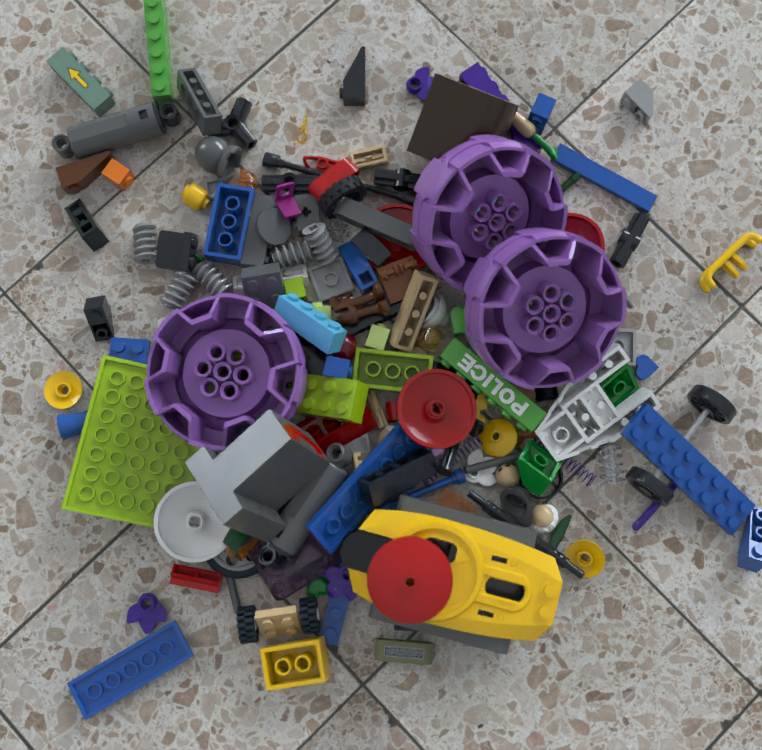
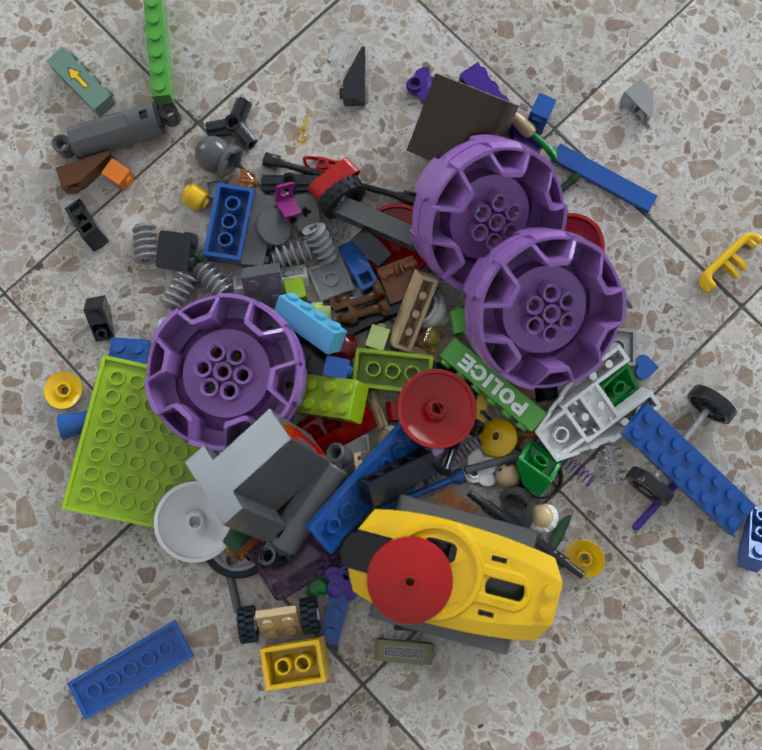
(147, 615): dark purple plate -> none
(196, 578): red piece -> none
(199, 101): dark grey brick -> none
(371, 164): tan tile -> none
(398, 179): black piece -> none
(629, 240): black piece -> none

